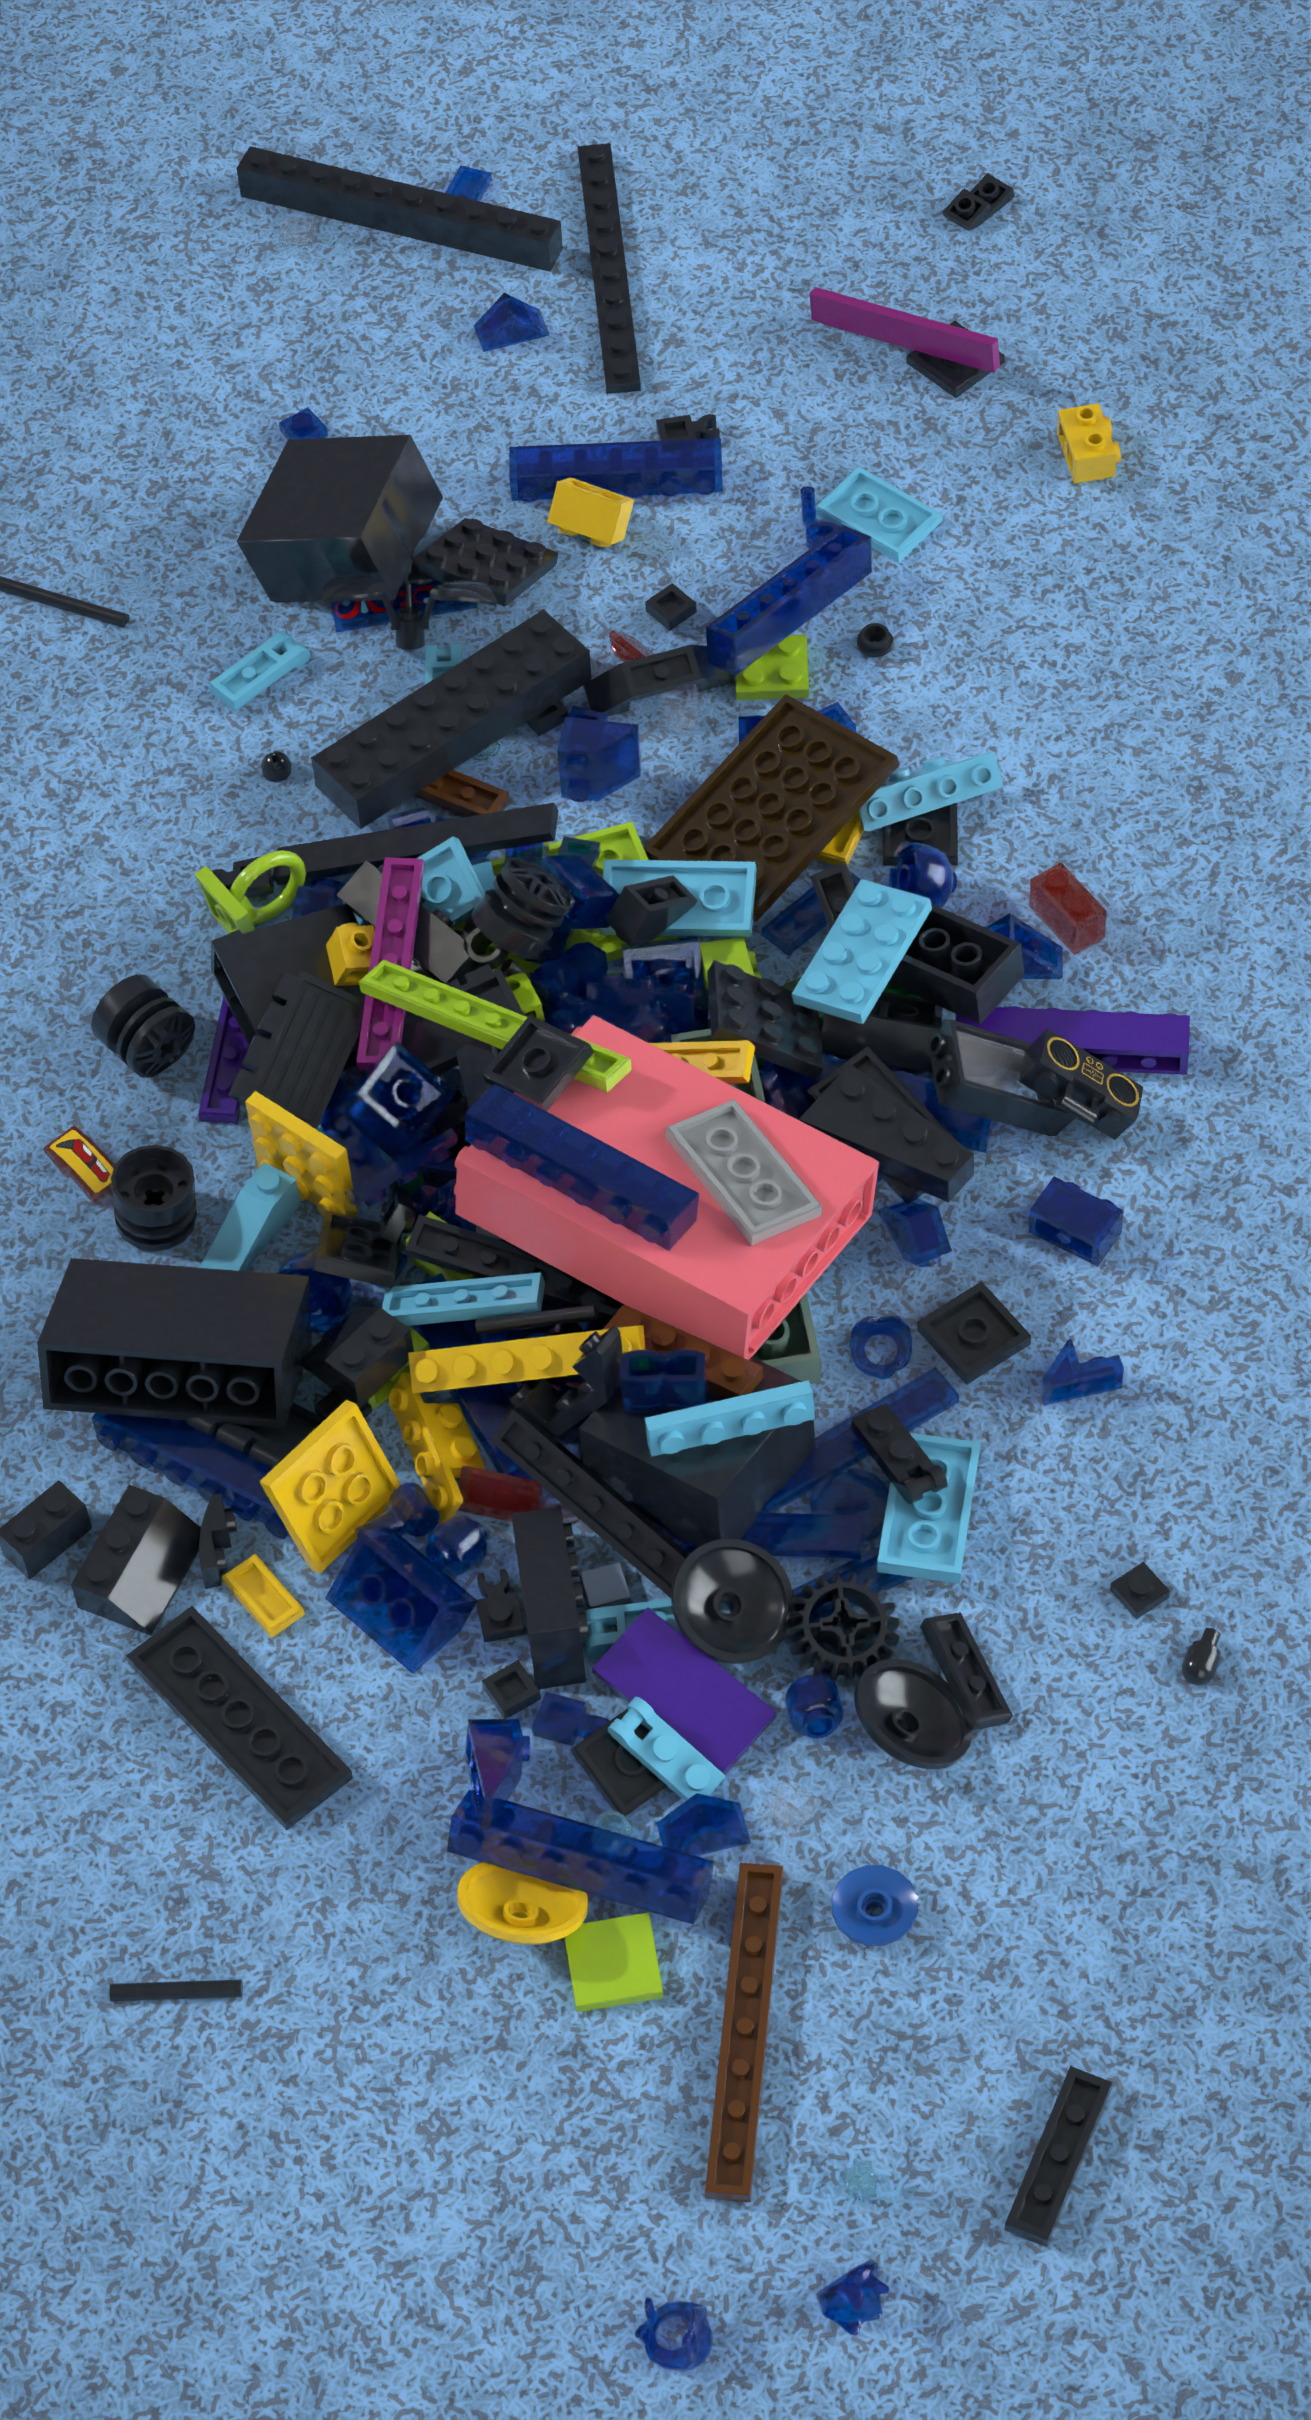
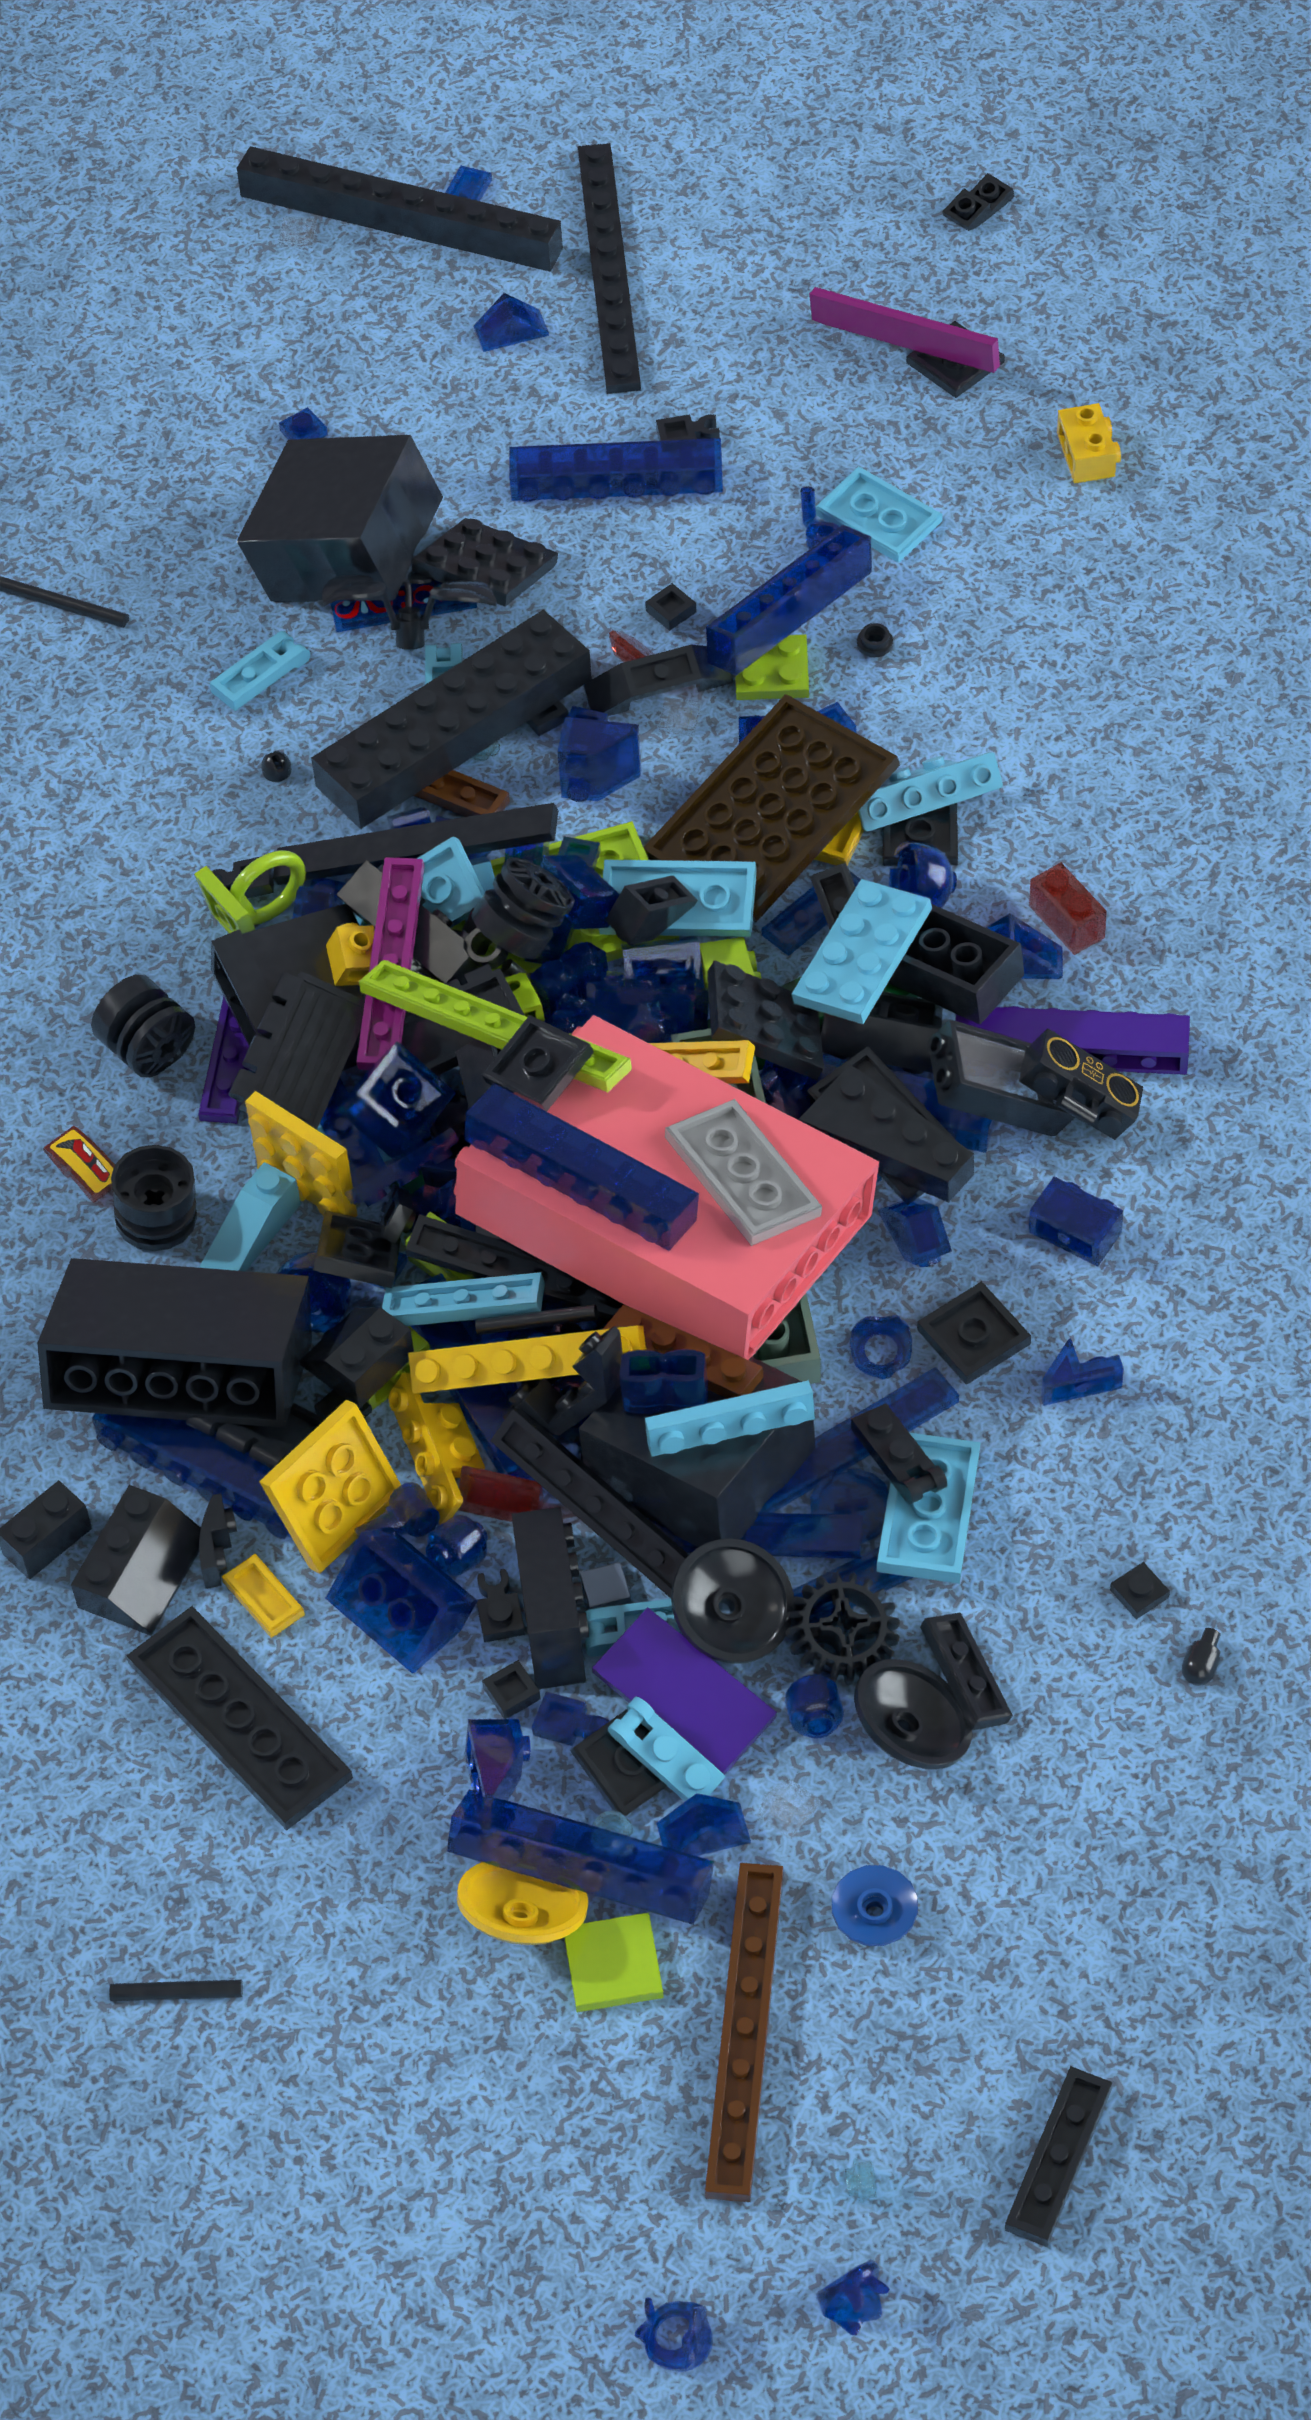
(590, 512): yellow brick -> none

